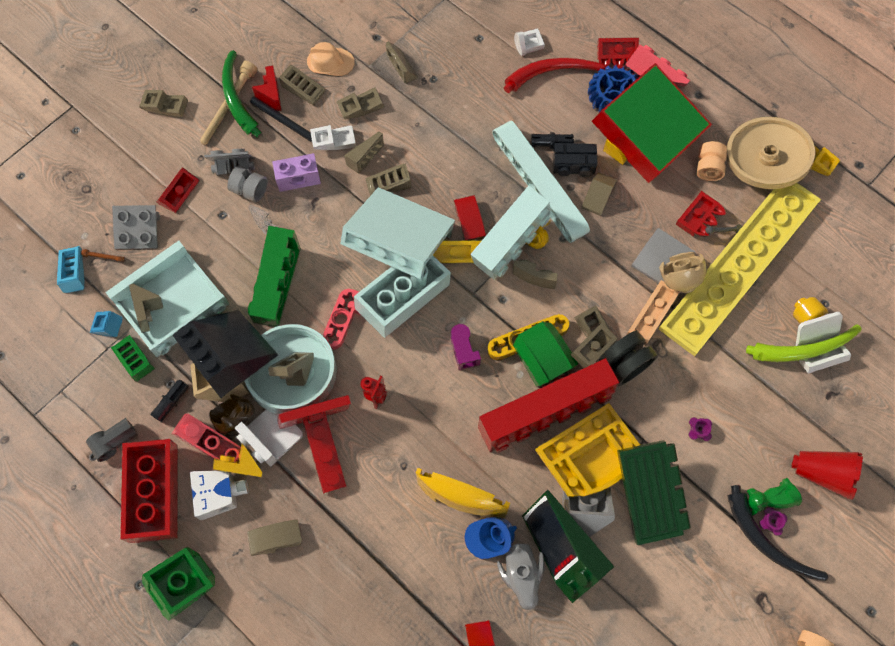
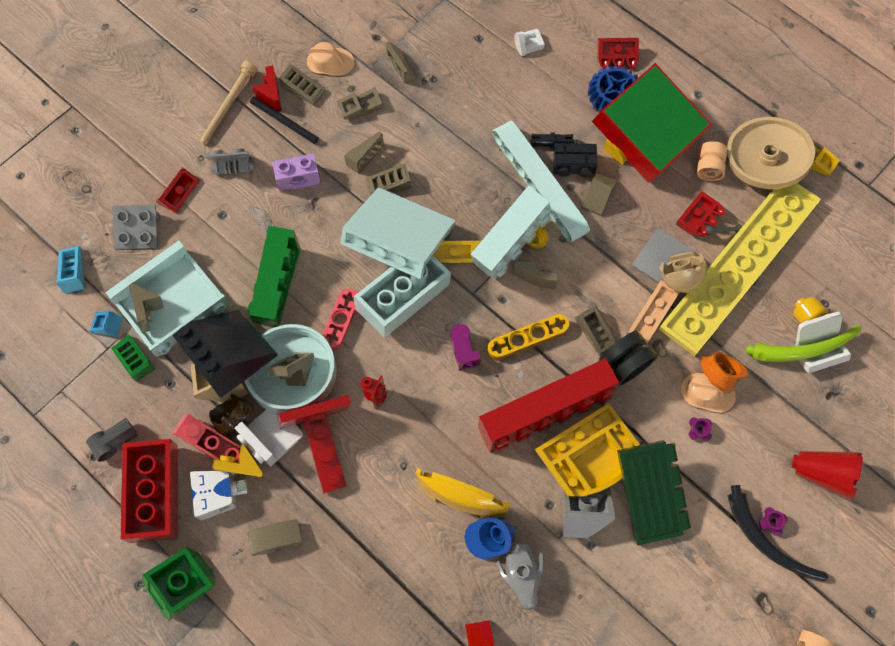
(85, 253): dark orange hinge -> none
(160, 103): dark tan slope -> none
(169, 400): black axle -> none
(240, 114): green animal -> none
(246, 183): light grey wheel -> none
(333, 139): white slope -> none
(469, 217): red slope -> none
(522, 75): red animal -> none
(544, 353): green slope -> none
(566, 548): slope -> none
(594, 346): dark tan slope -> none
(644, 58): coral slope -> none
(702, 394): none -> light nougat piece
(723, 370): none -> orange hat
(779, 497): green animal -> none

